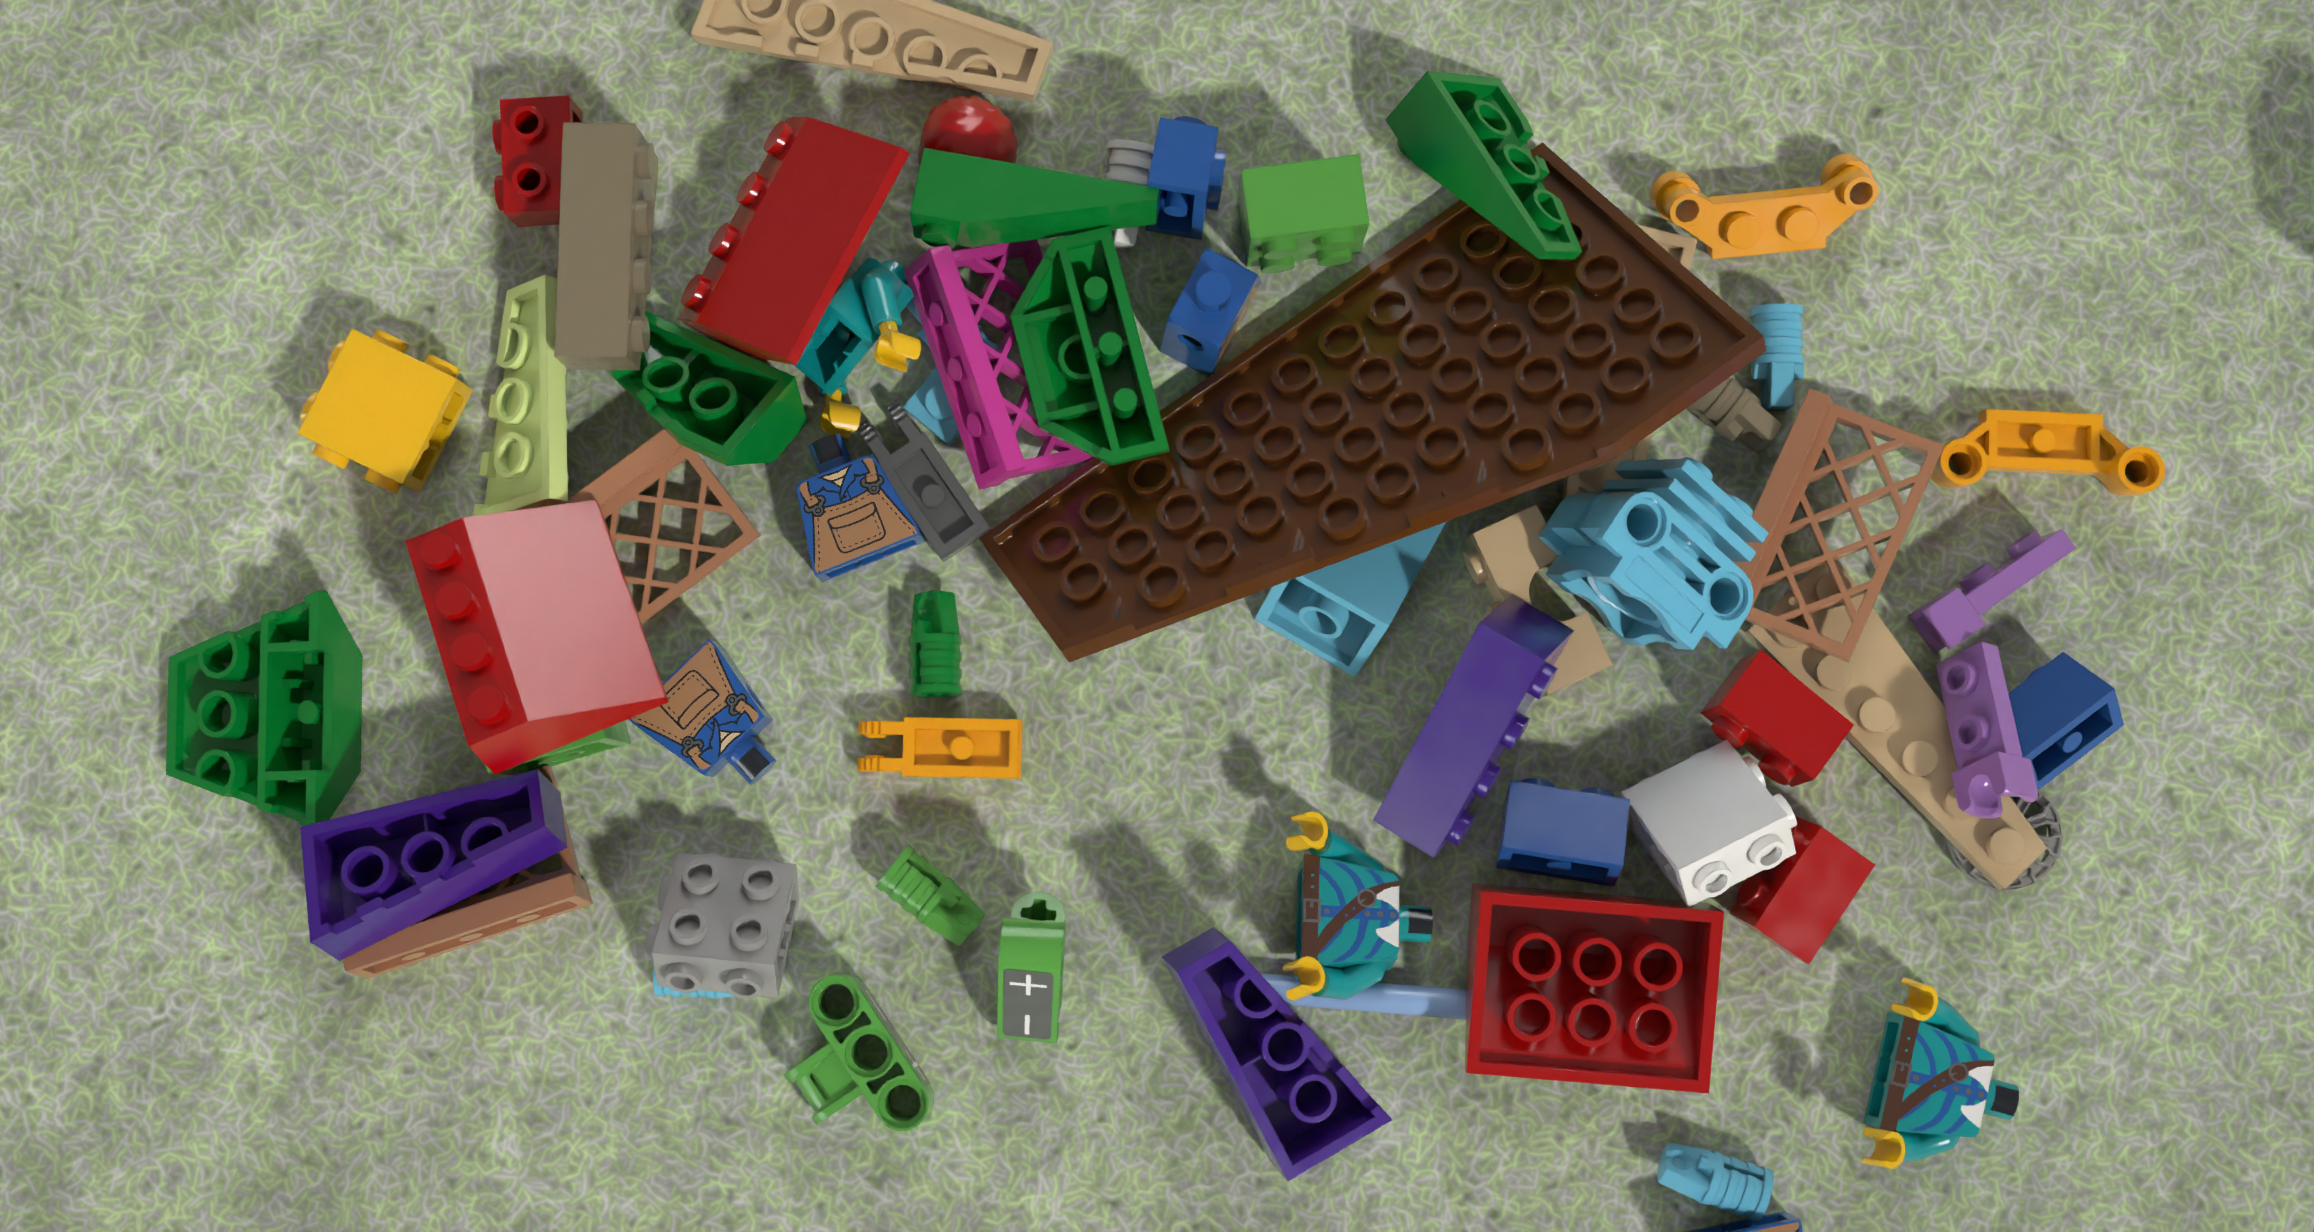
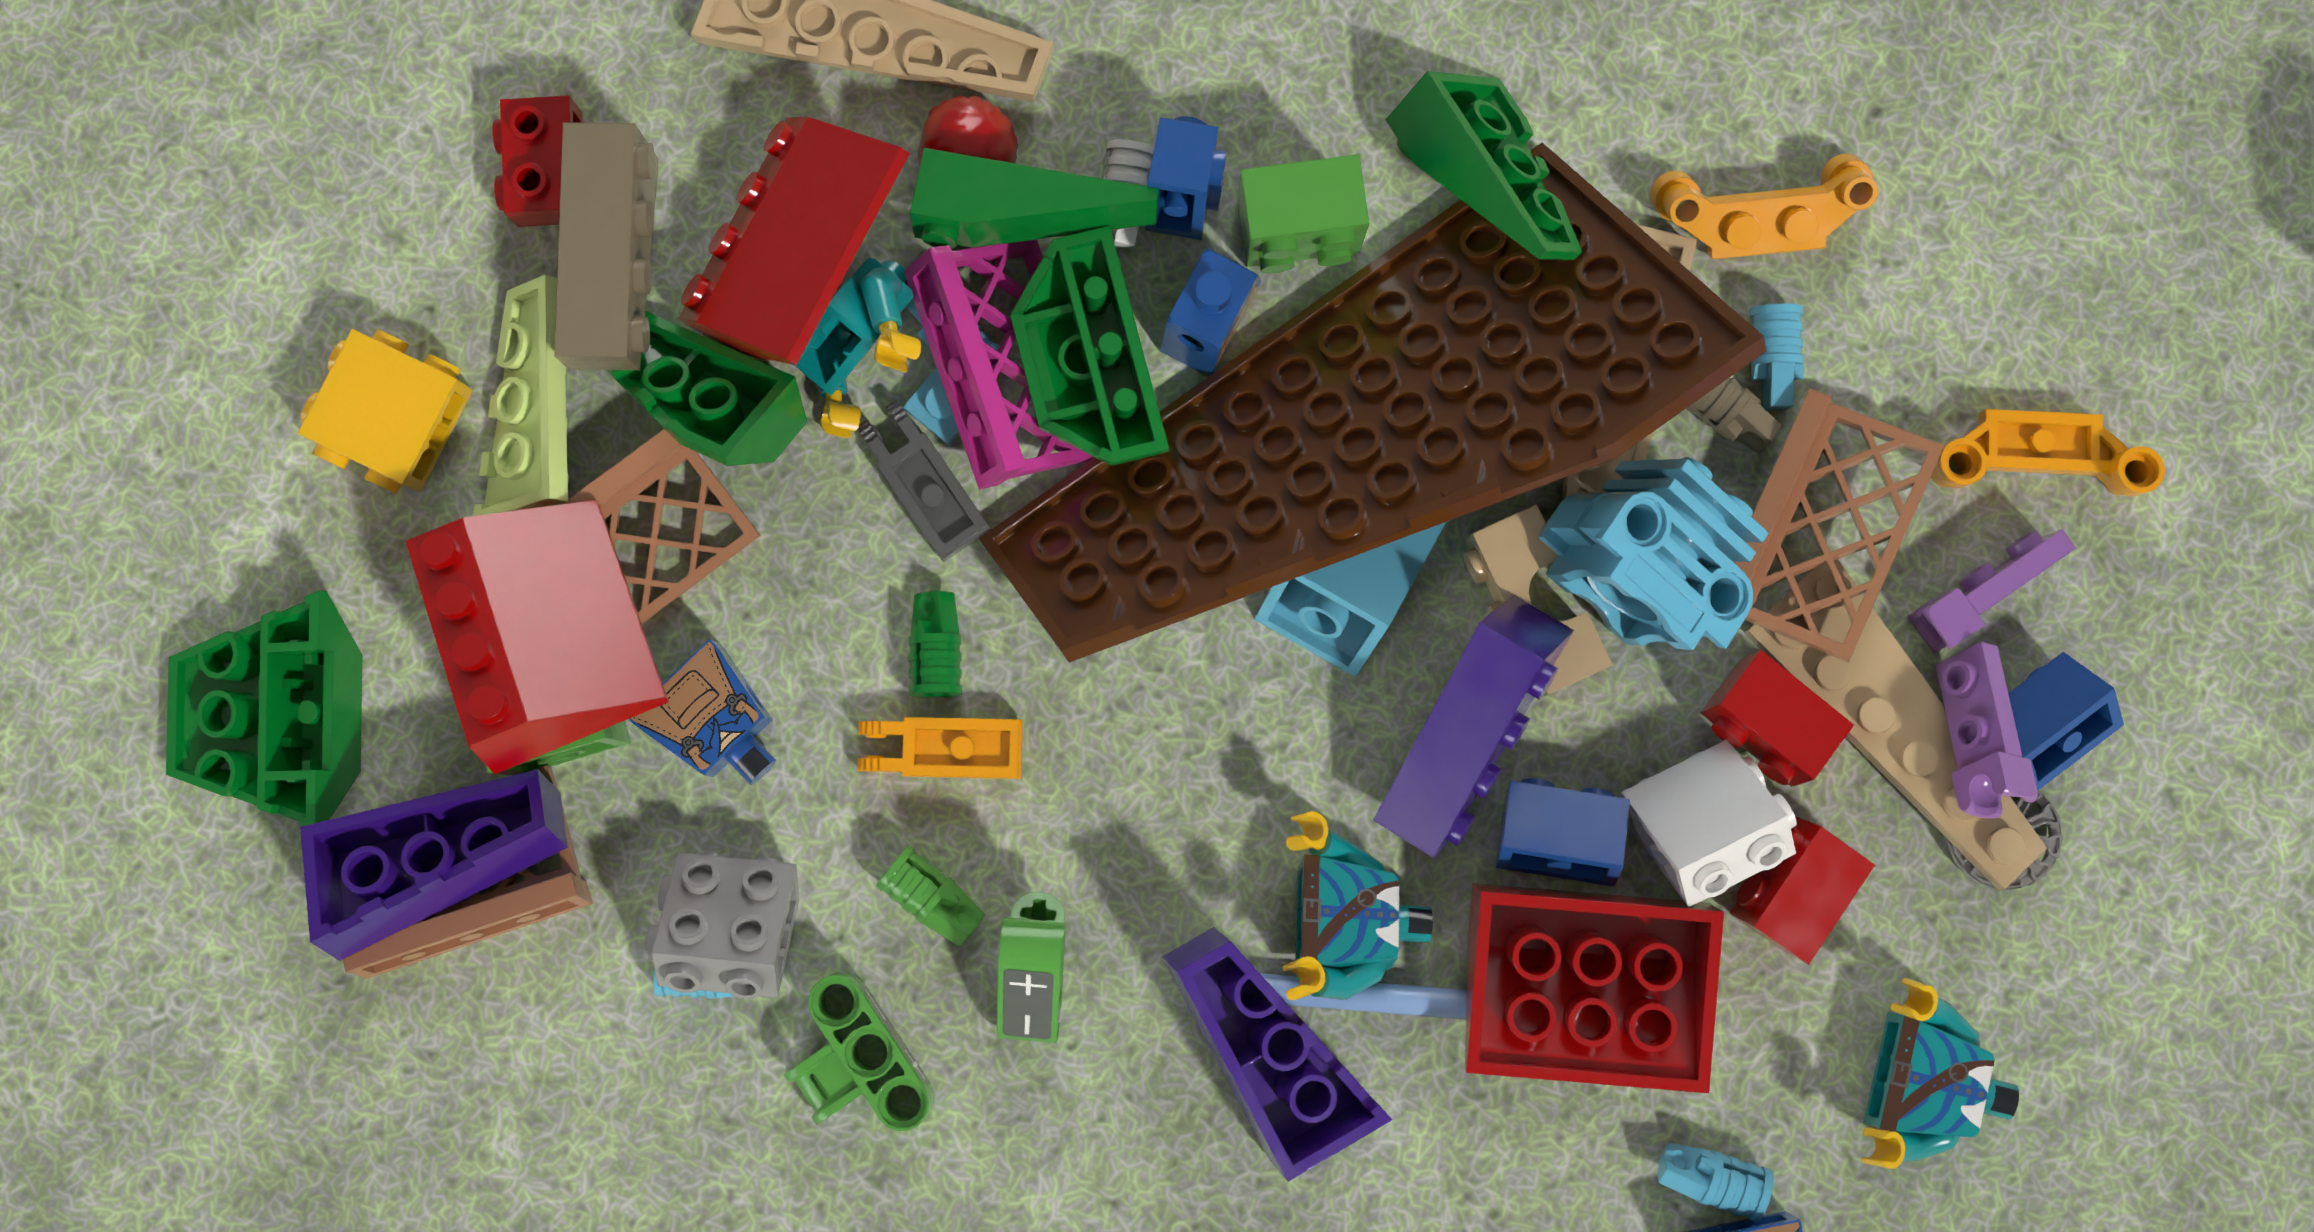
(851, 511): torso -> none

